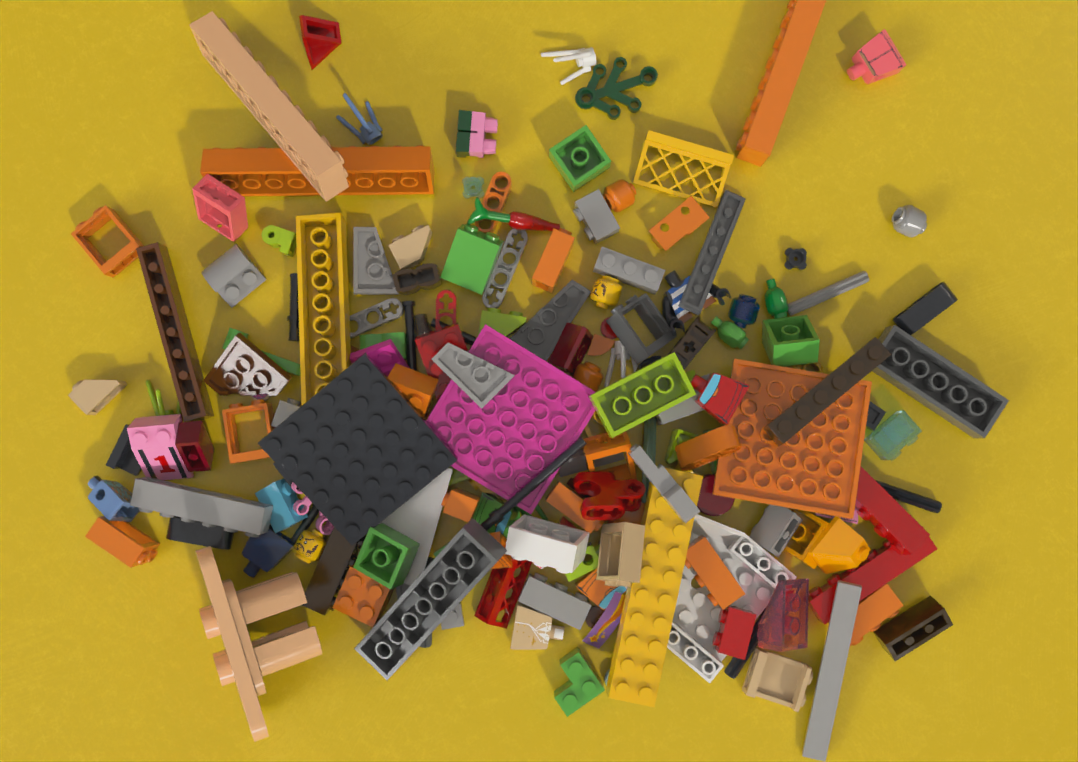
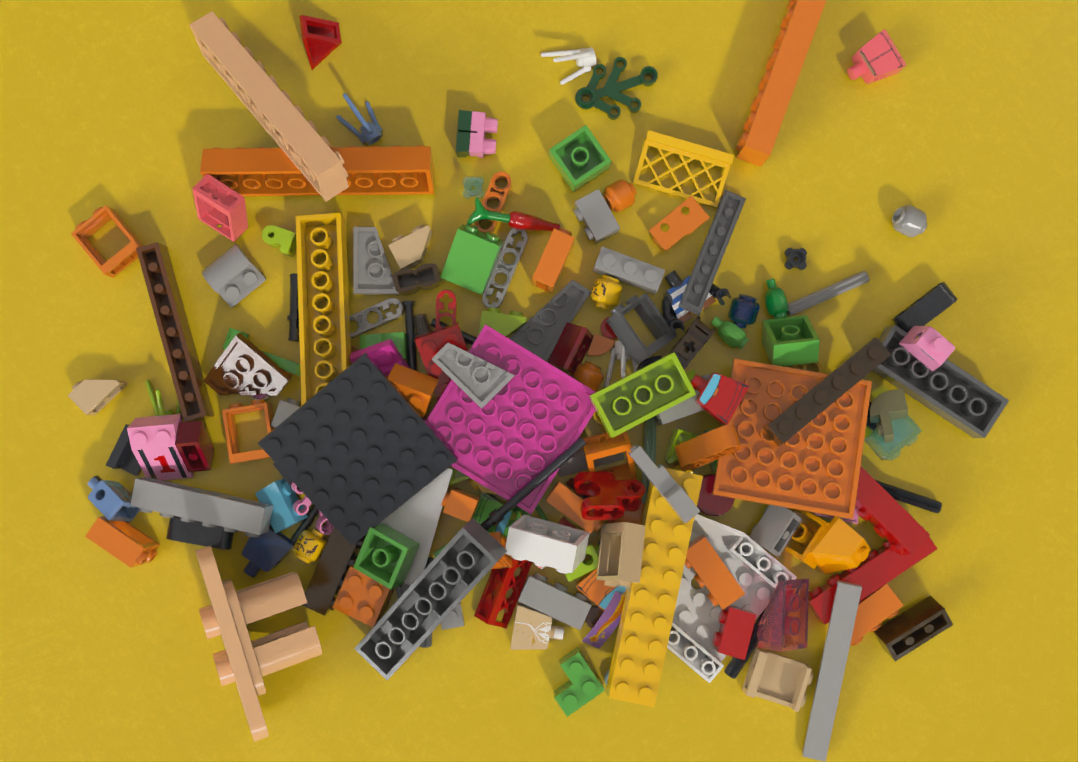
(887, 407): none -> olive brick
(929, 347): none -> bright pink torso

